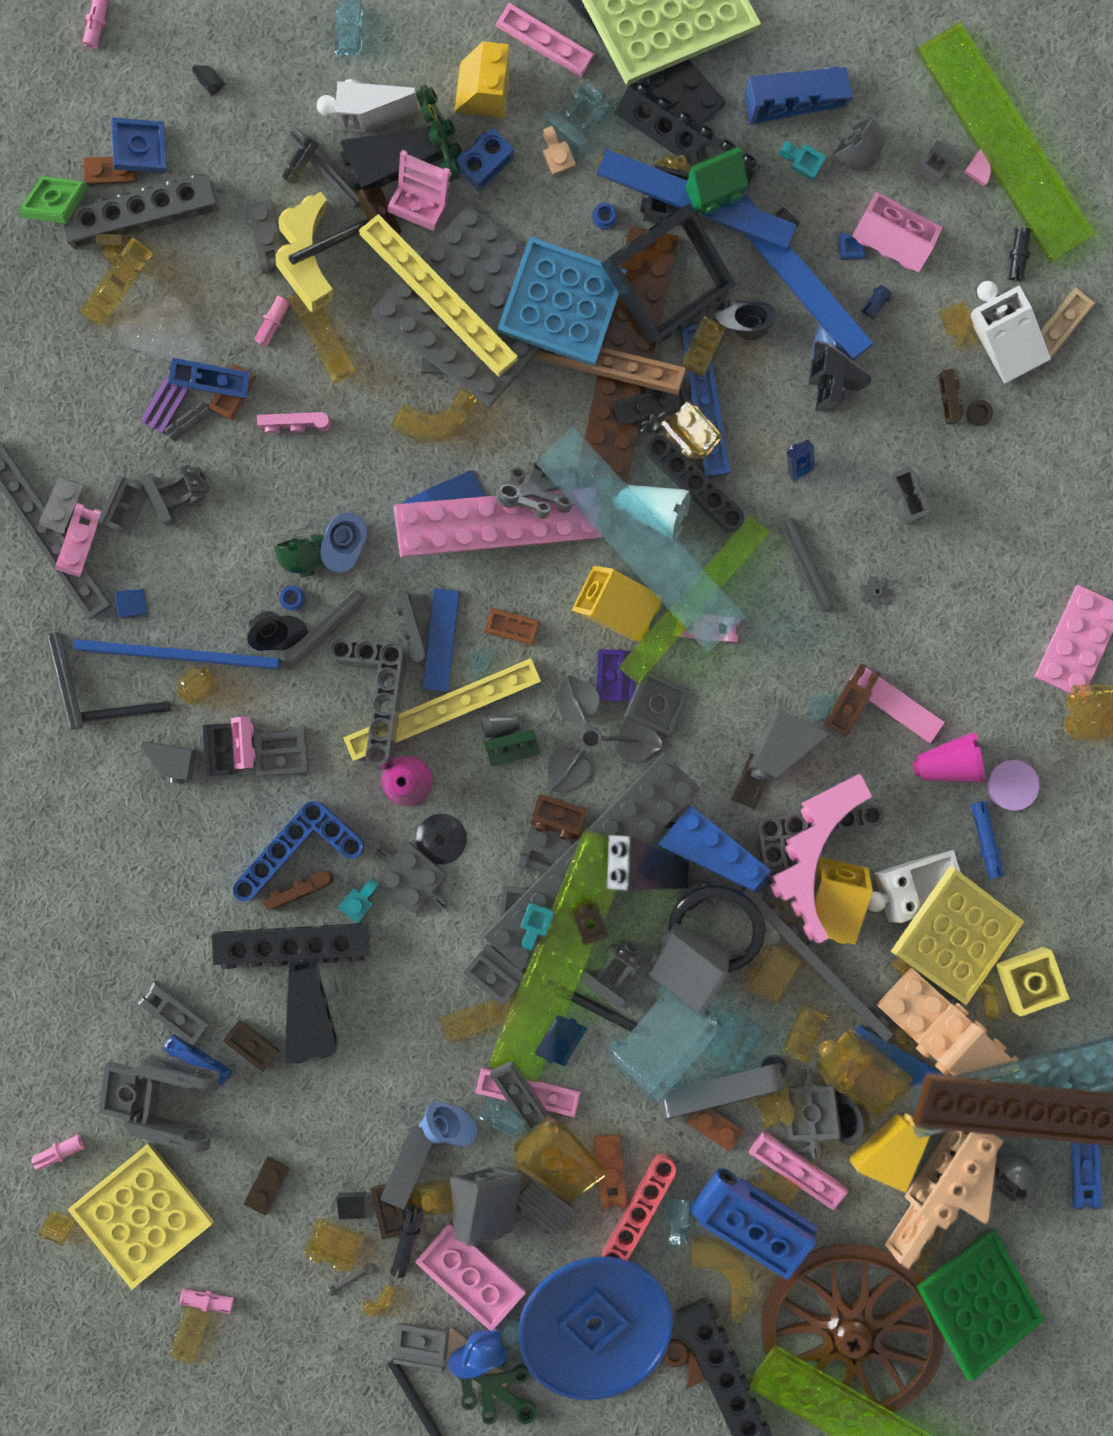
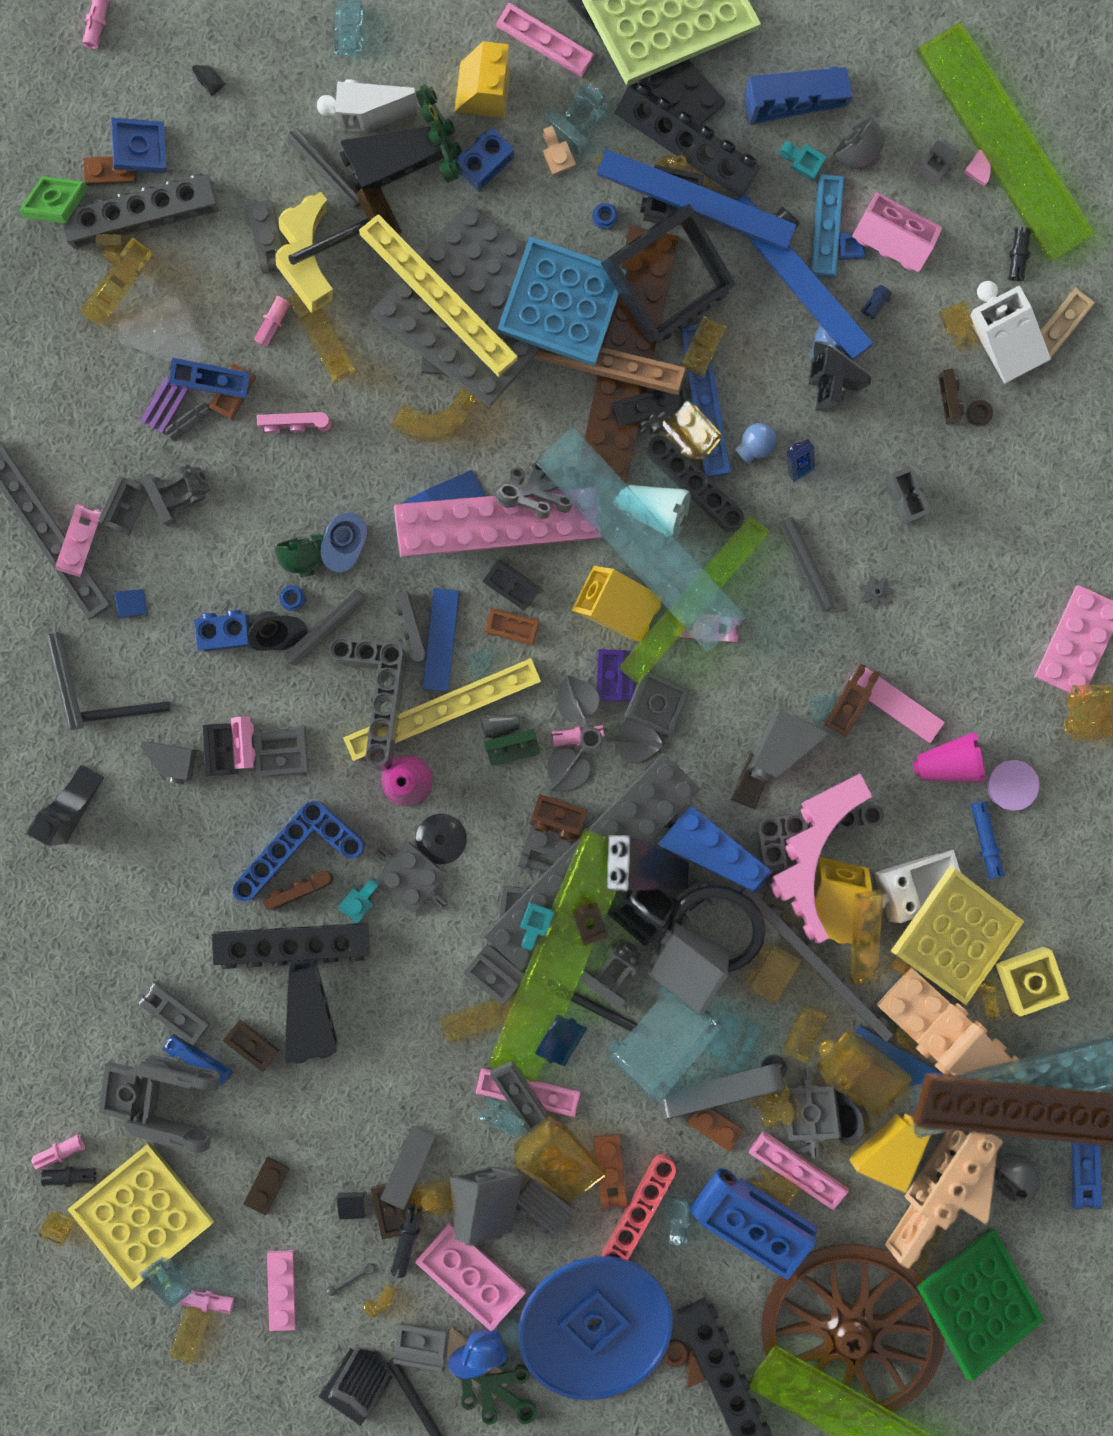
(59, 819): none -> black arch
(61, 505): light grey plate -> none
(68, 1177): none -> black pin
(167, 1281): none -> clear light blue slope
(177, 654): blue tile -> none
(195, 685): clear yellow head -> none
(223, 637): none -> blue brick
(281, 1290): none -> bright pink plate
(300, 160): black axle -> none
(333, 1245): clear yellow bracket -> none
(357, 1383): none -> black piece
(420, 192): bright pink plate -> none
(448, 1125): medium blue piece -> none
(511, 584): none -> black hinge
(571, 736): none -> bright pink pin
(643, 914): none -> black piece
(717, 182): green slope -> none
(719, 1256): clear yellow arch -> none
(746, 318): black piece -> none
(757, 442): none -> medium blue piece
(827, 225): none -> dark azure tile
(866, 936): none -> clear yellow tile

